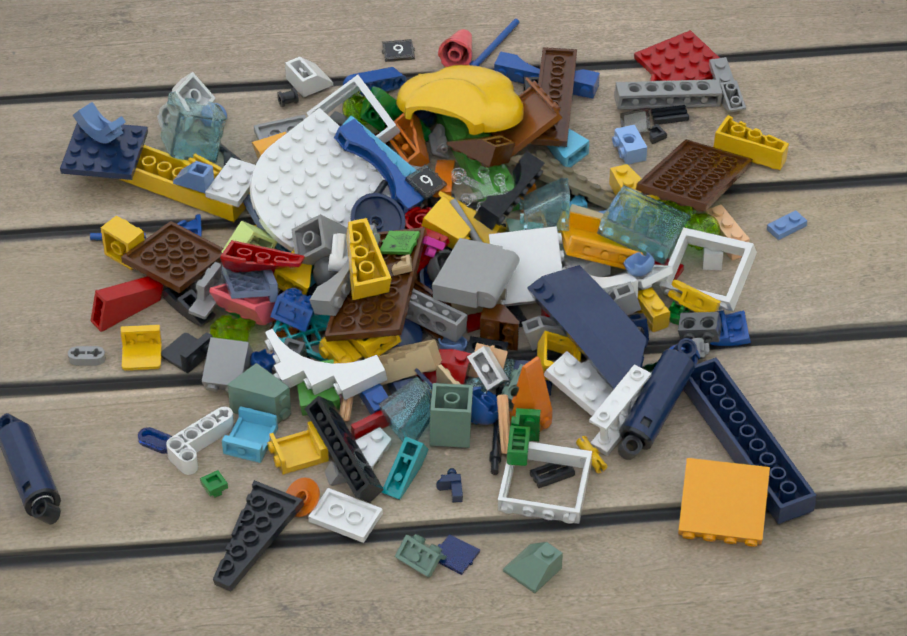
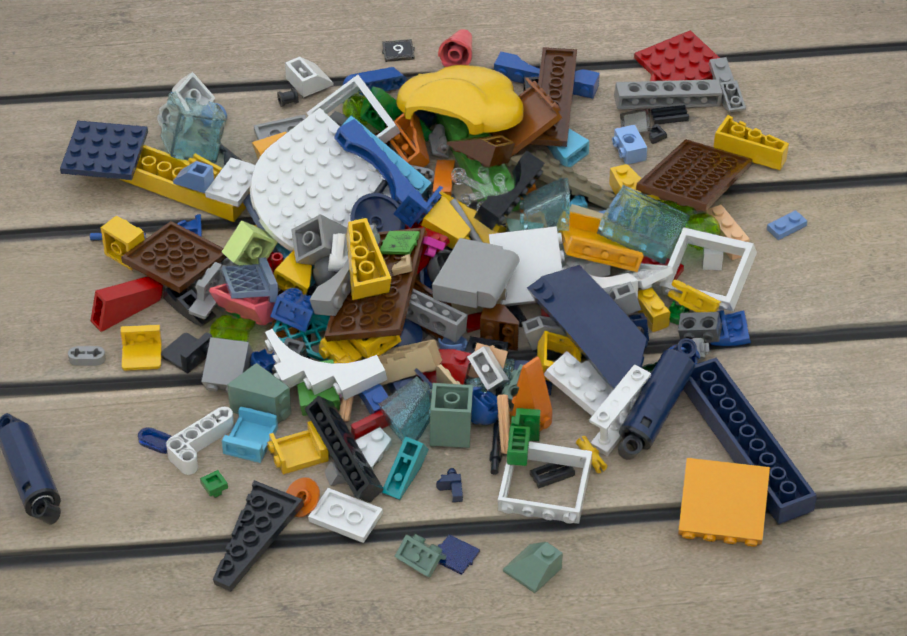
(96, 125): medium blue arch -> none
(249, 257): red wedge -> none
(414, 206): none -> blue bracket
(425, 181): piece -> none
(495, 43): blue bar -> none
(639, 265): medium blue hair -> none

